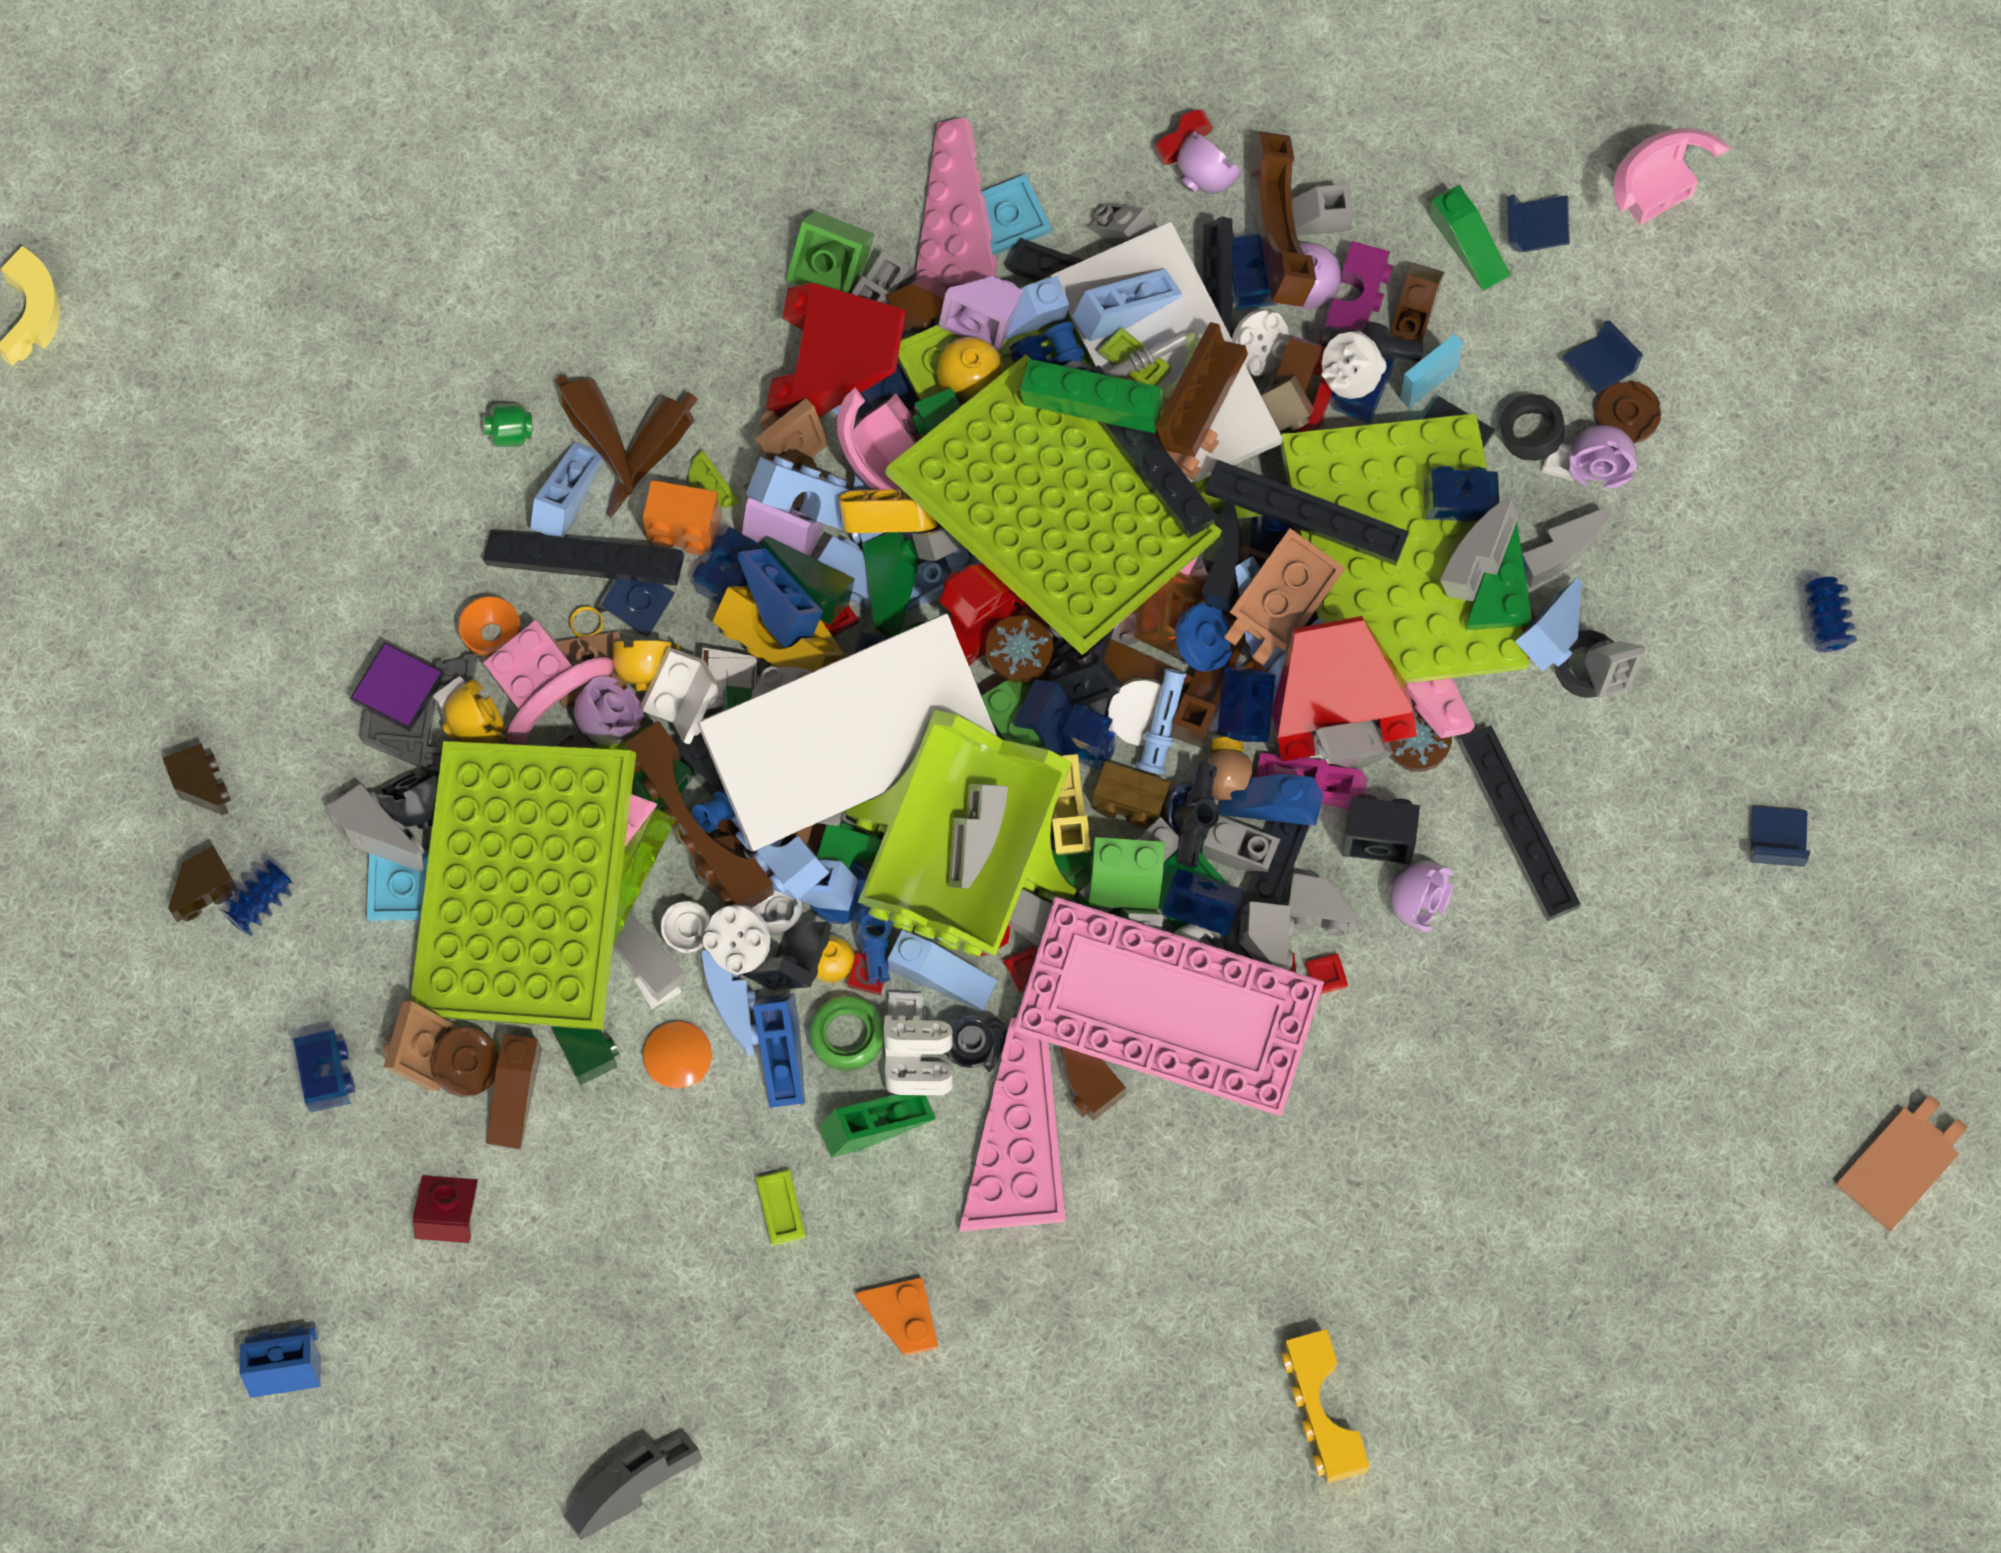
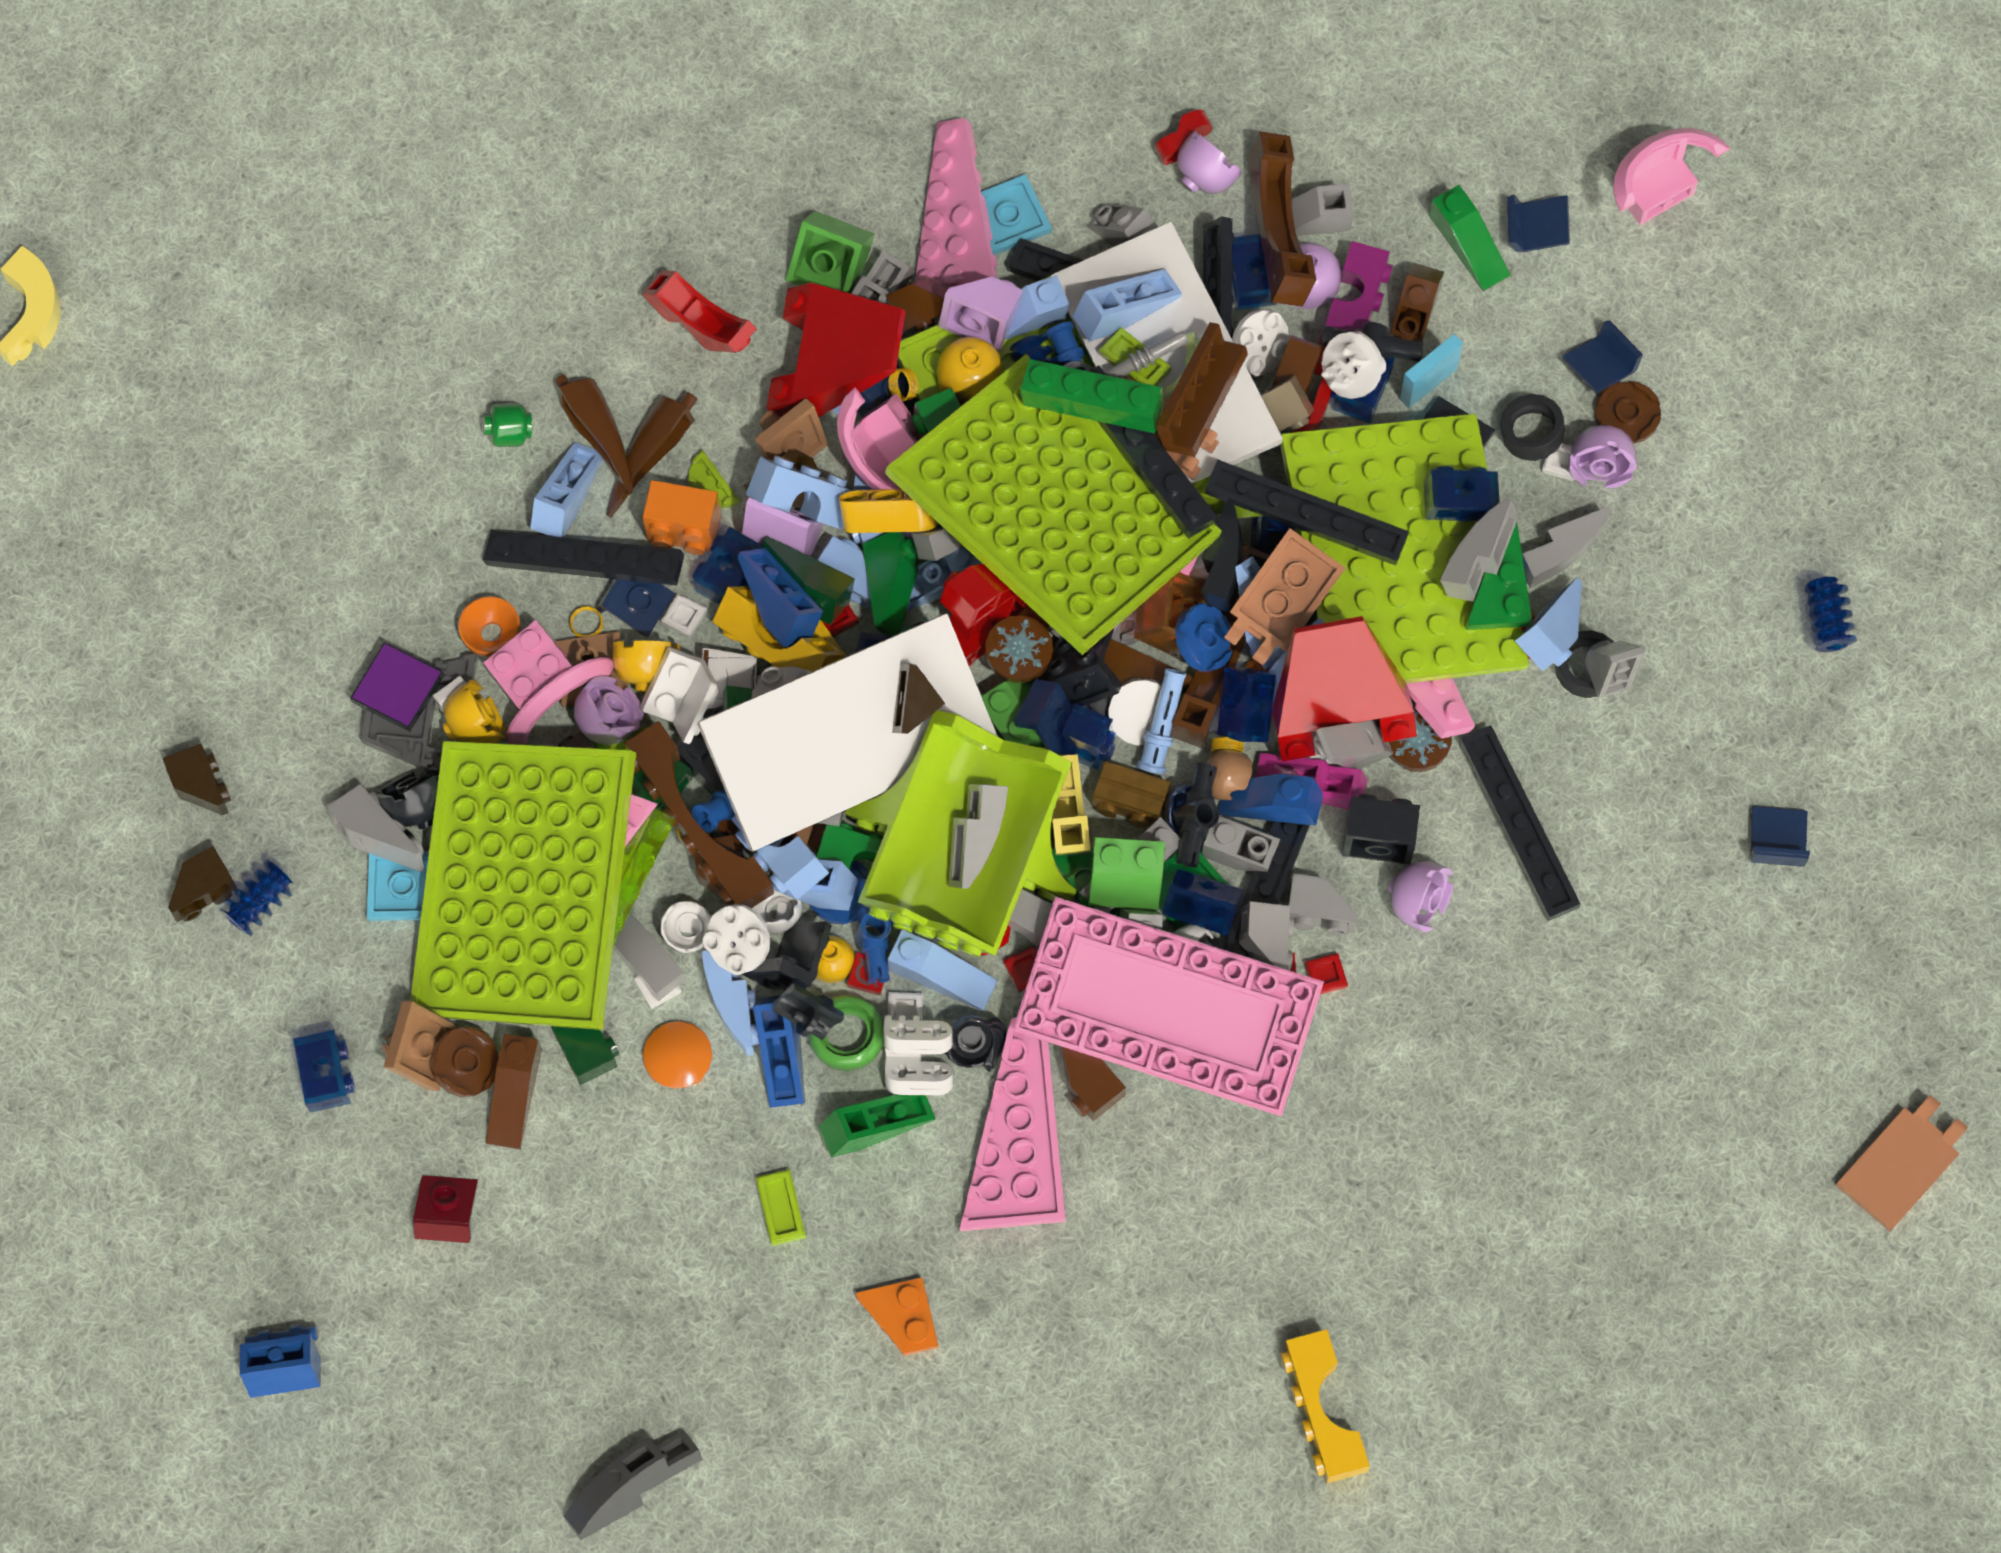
(684, 616): none -> white tile
(703, 319): none -> red arch
(809, 1012): none -> black hips
(894, 382): none -> yellow axle
(914, 699): none -> dark brown slope

